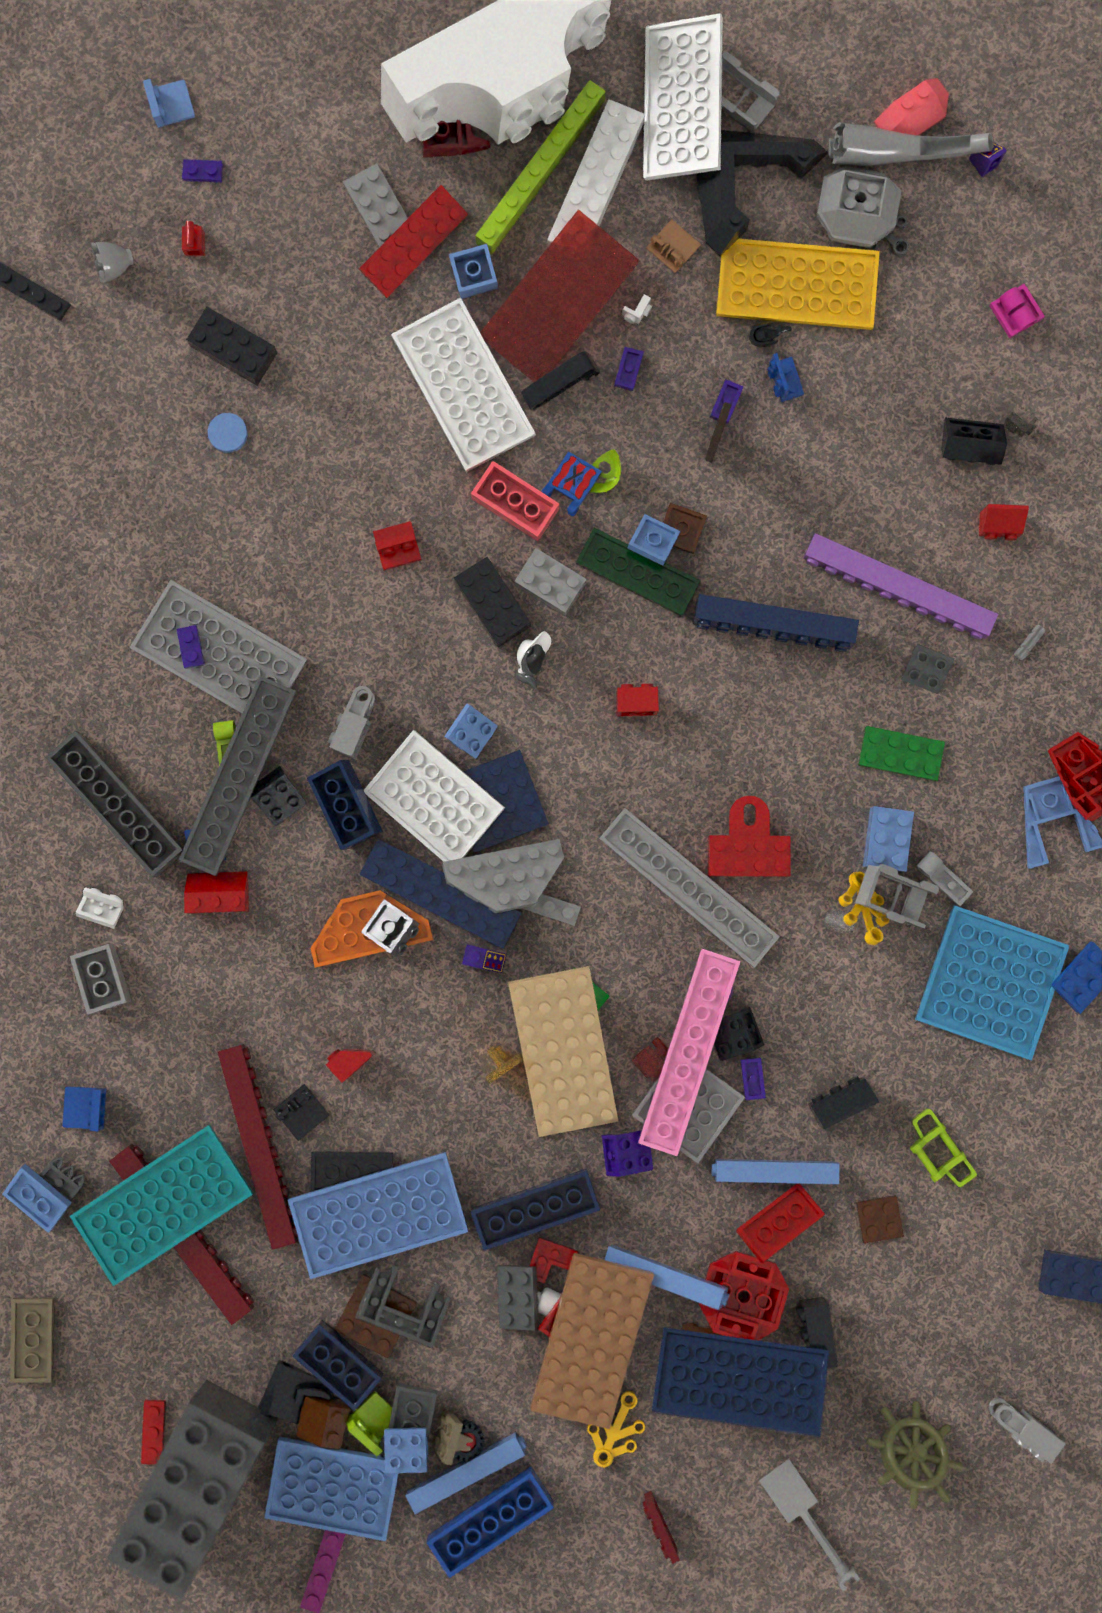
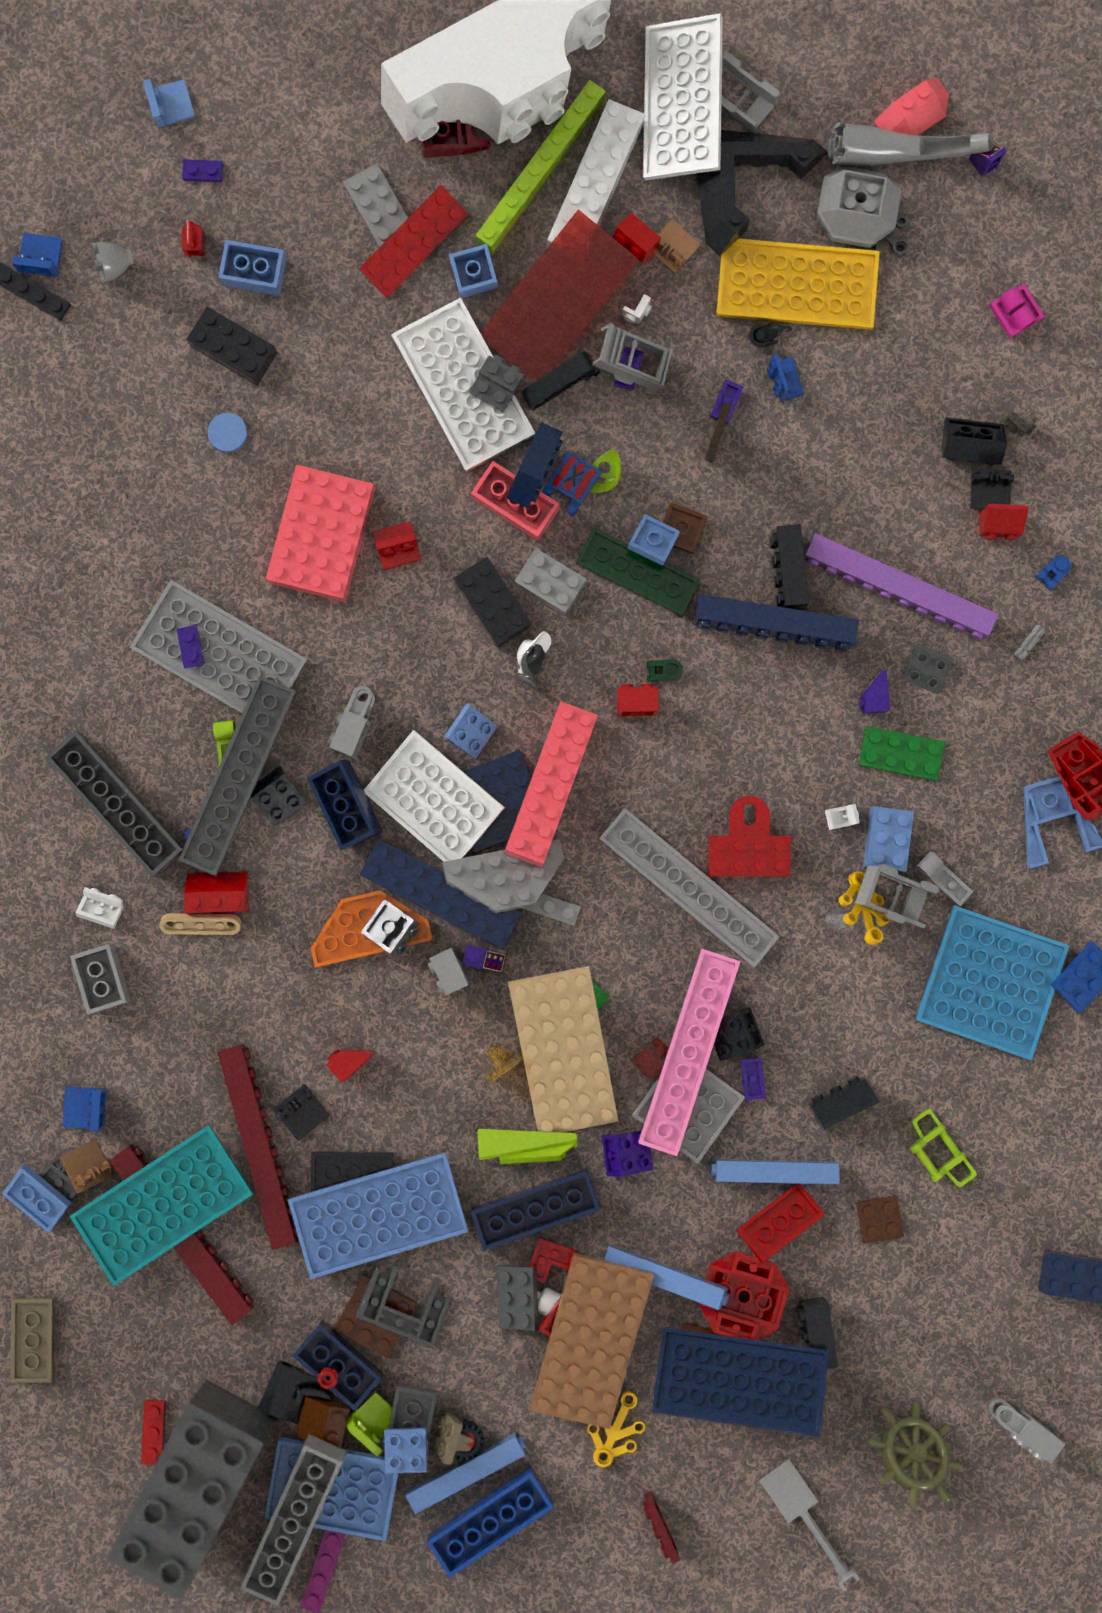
(39, 255): none -> blue bracket
(86, 1166): none -> medium nougat hinge
(200, 924): none -> tan plate
(252, 267): none -> medium blue brick
(293, 1519): none -> light grey brick
(320, 533): none -> coral brick
(328, 1383): none -> red plate
(449, 971): none -> light grey brick
(497, 383): none -> dark grey plate
(524, 1146): none -> lime wedge
(535, 465): none -> dark blue brick
(551, 784): none -> coral brick
(624, 373): none -> light grey piece
(637, 238): none -> red slope
(671, 670): none -> dark green plate
(790, 567): none -> black brick
(842, 816): none -> white bracket
(876, 696): none -> dark purple slope
(990, 487): none -> black hinge
(1058, 567): none -> blue plate

